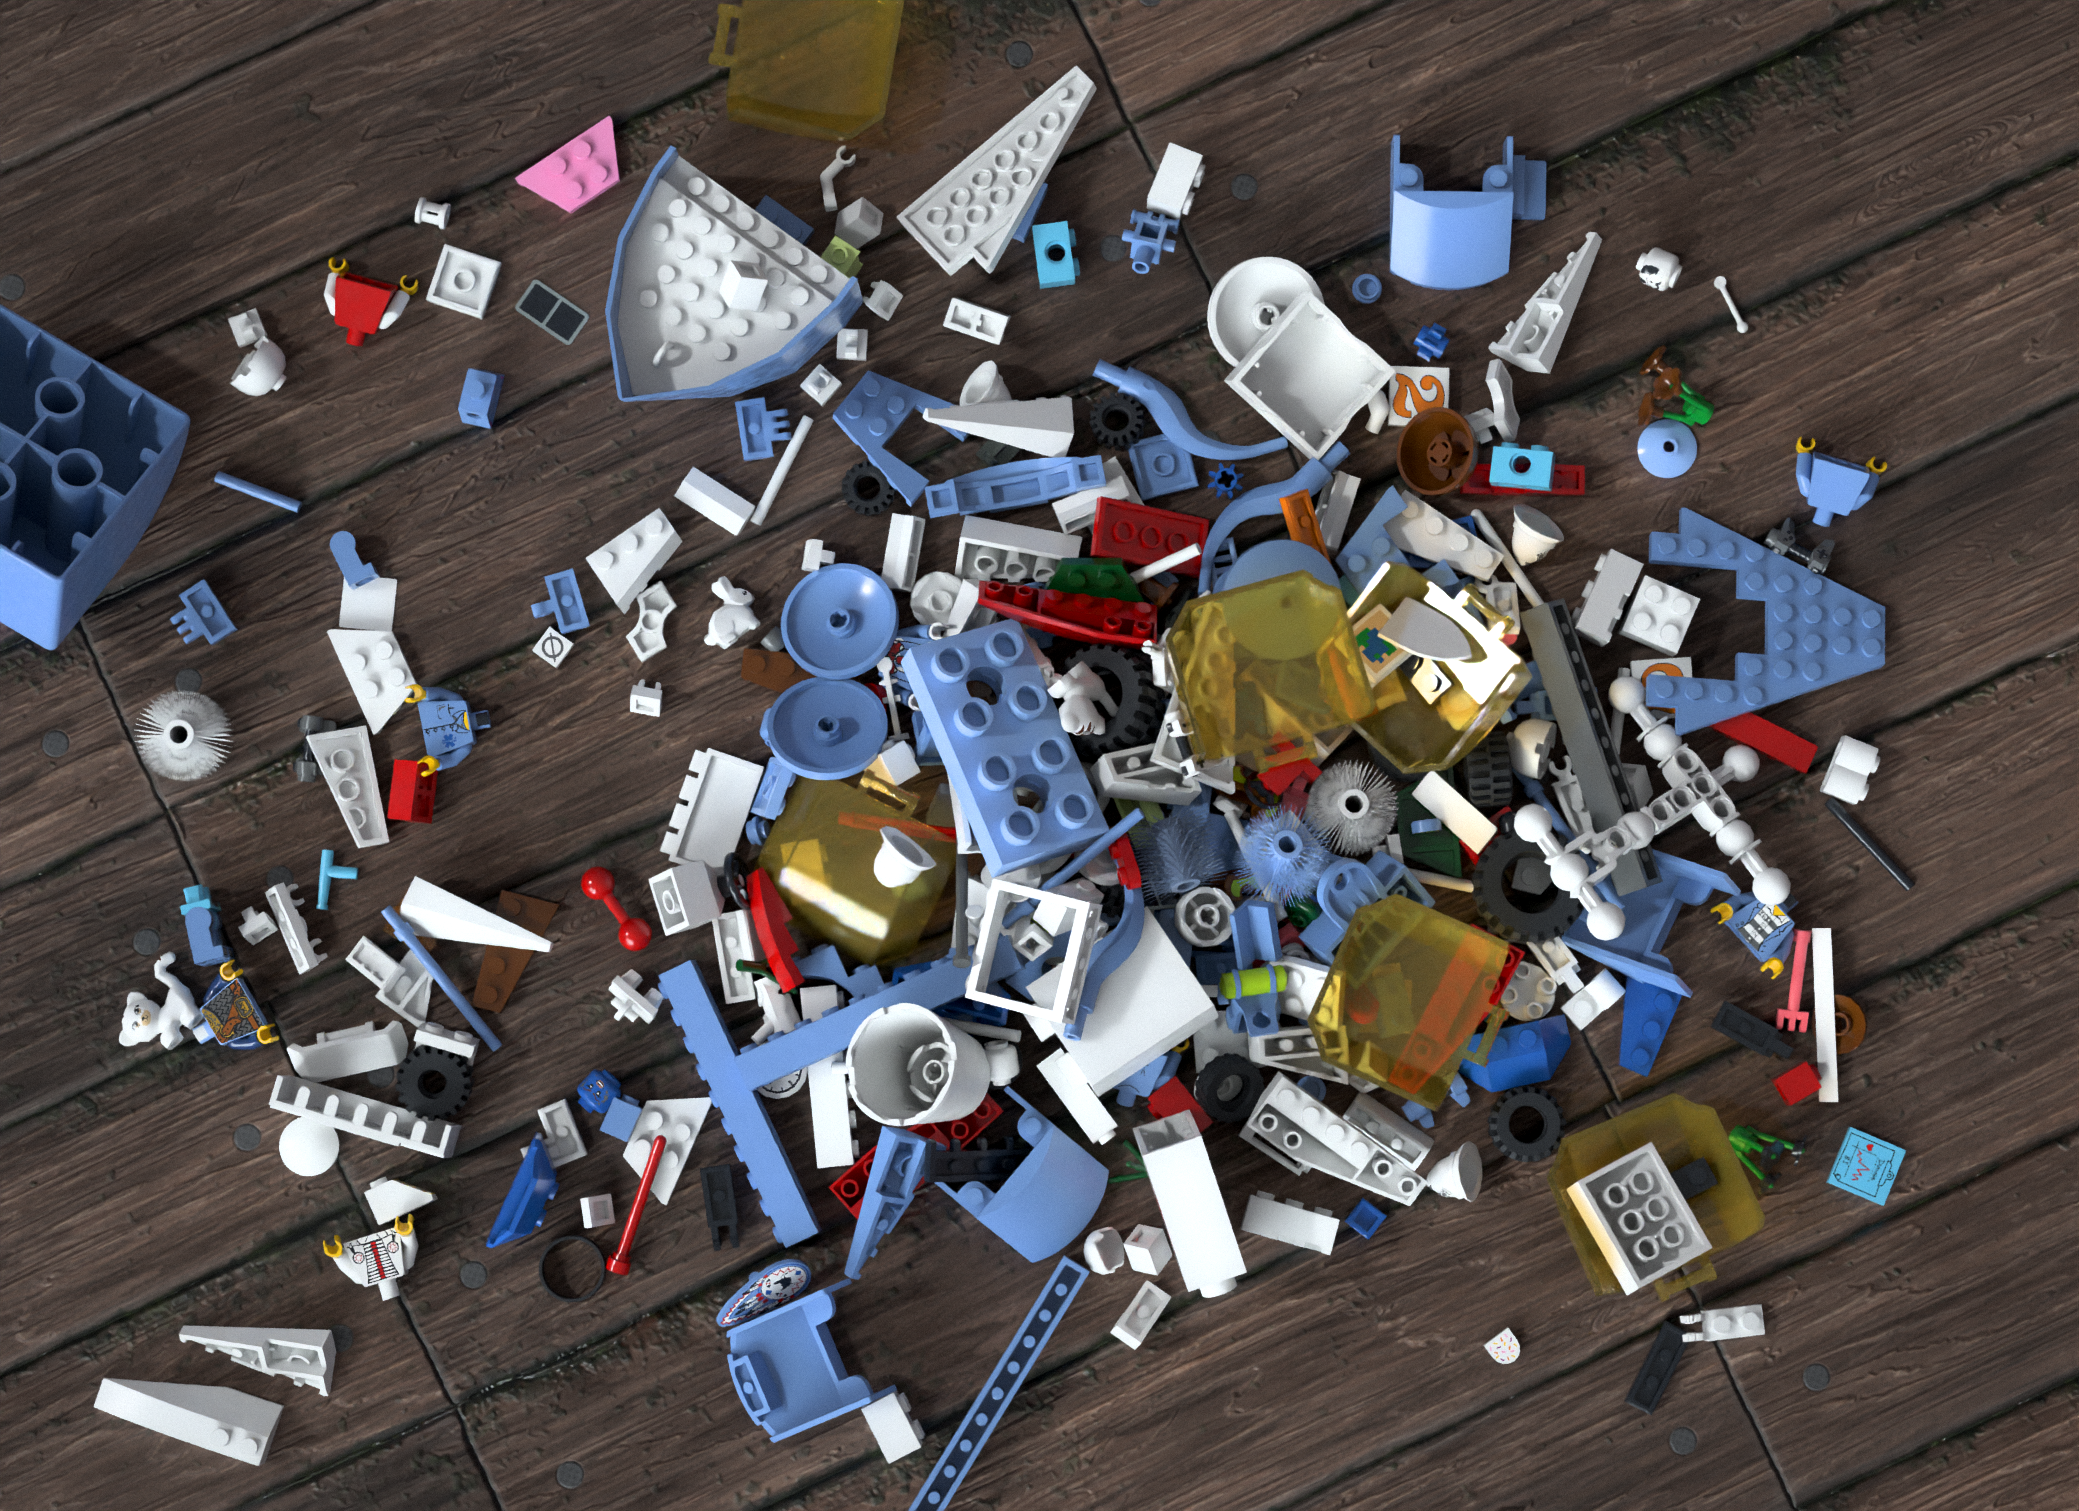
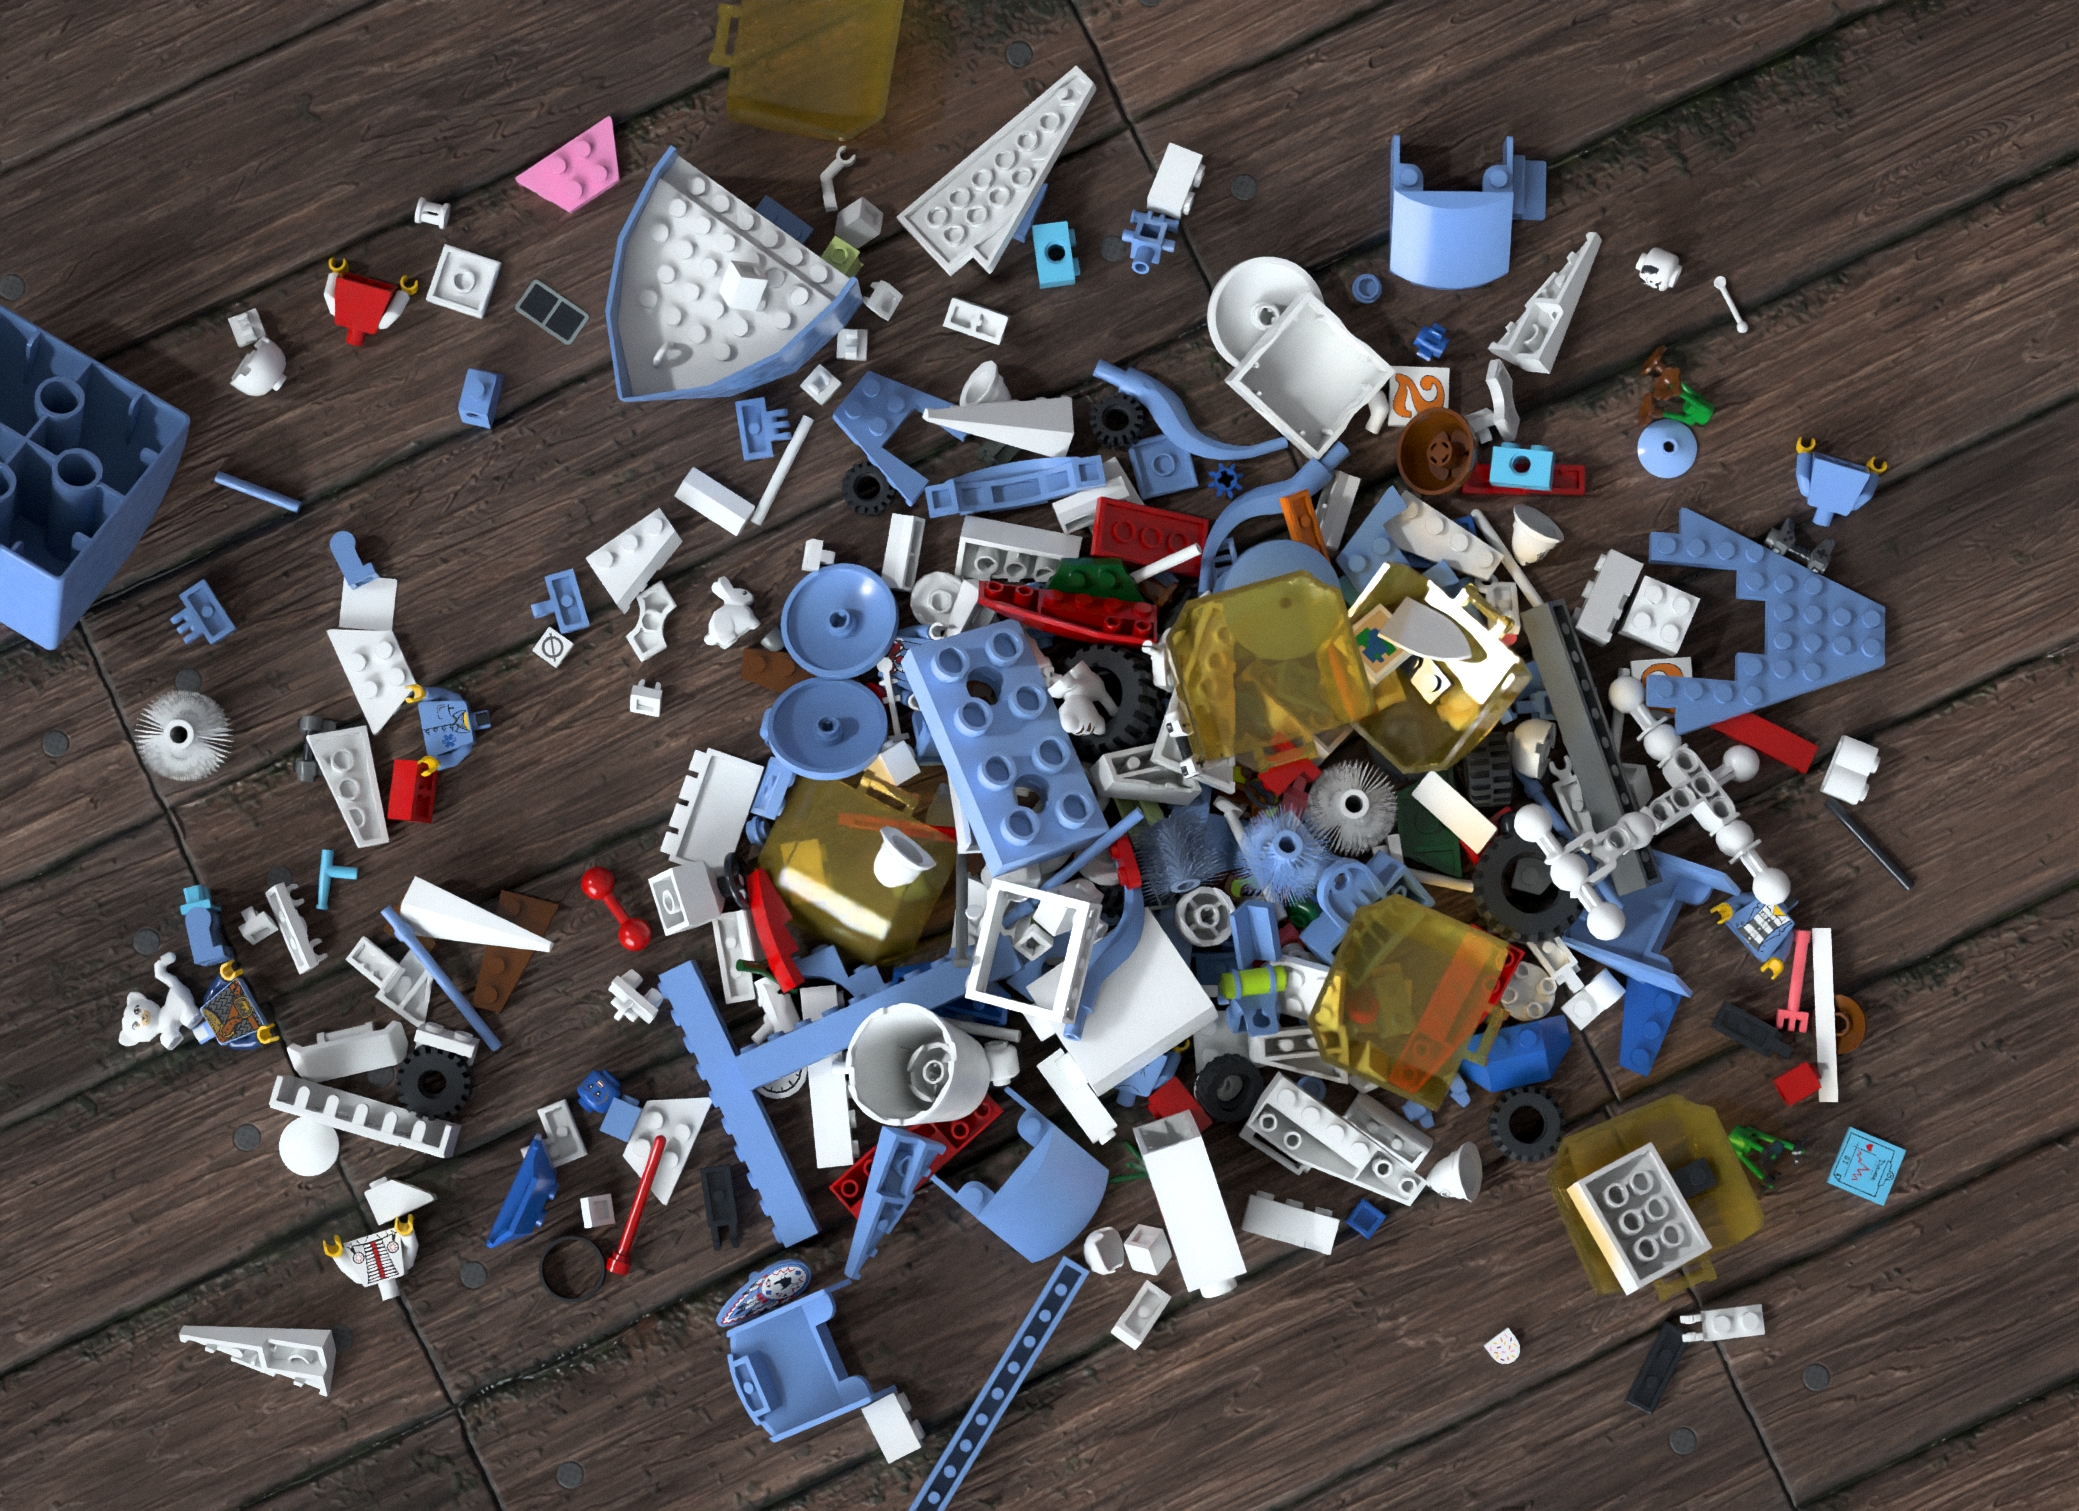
(197, 1414): white wedge -> none
(973, 1164): black hinge -> none
(1426, 826): medium blue tile -> none

